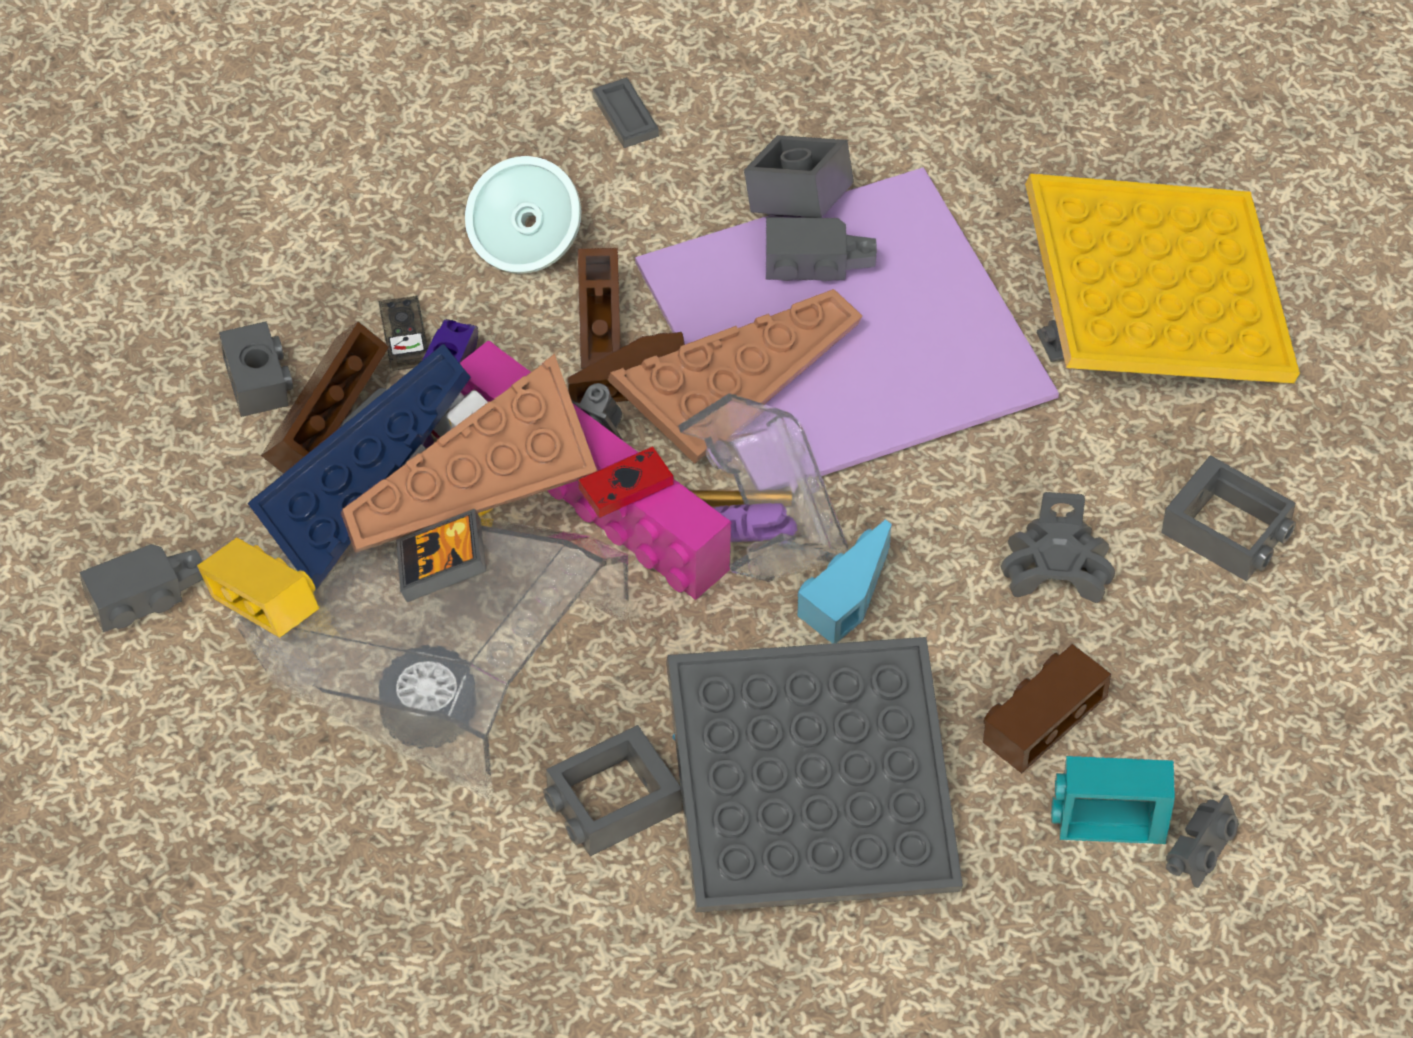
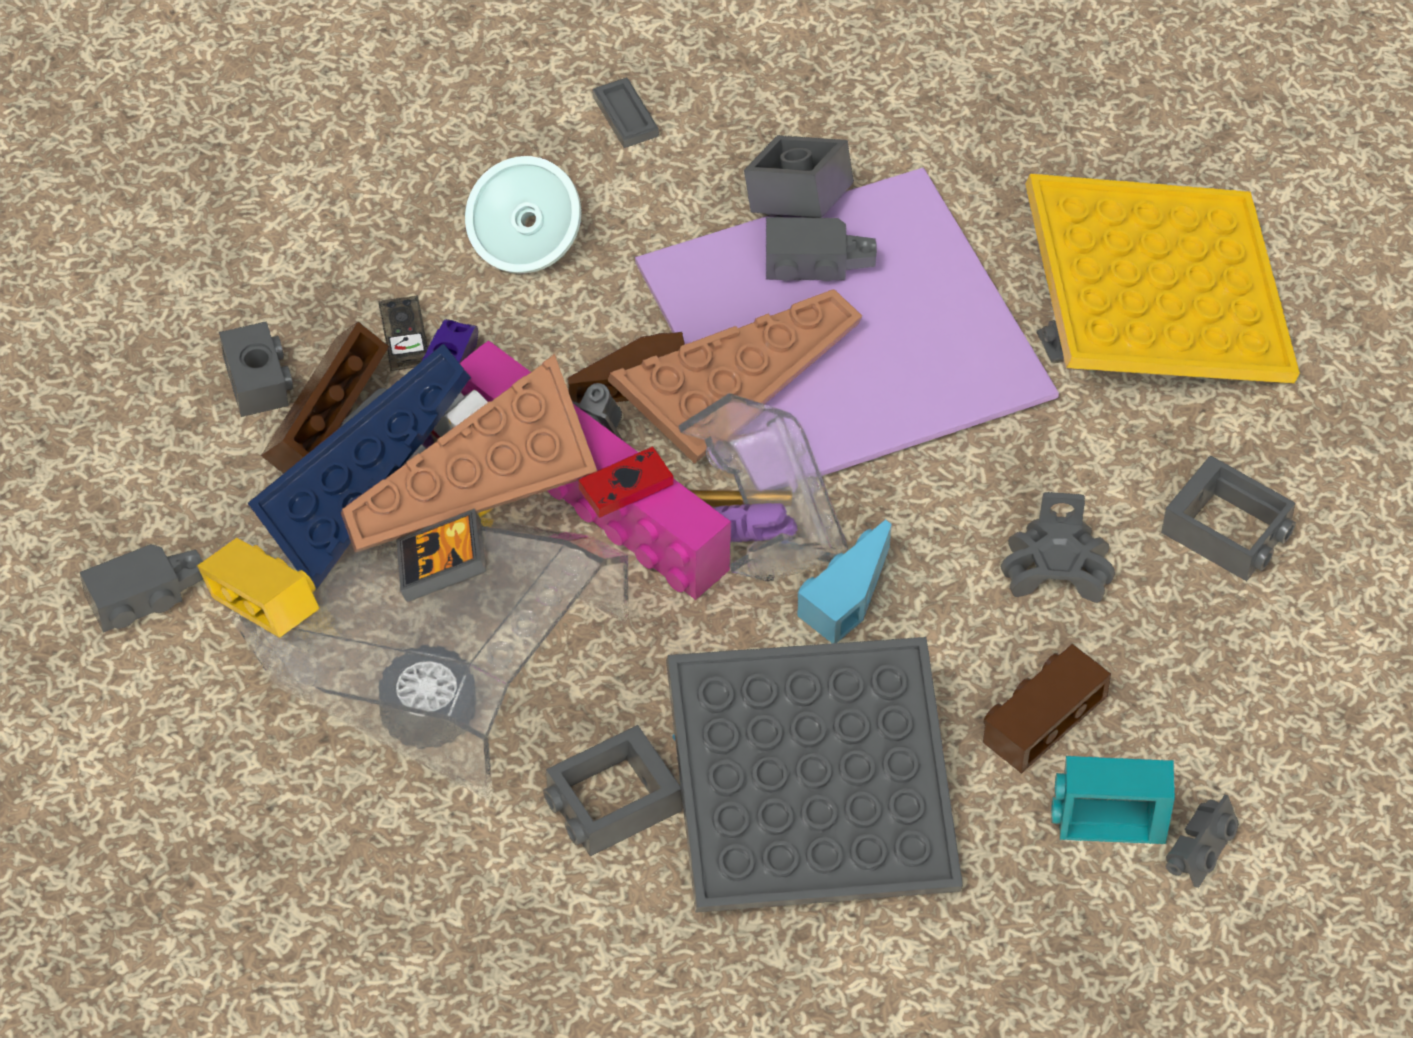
(598, 303): reddish brown slope -> none

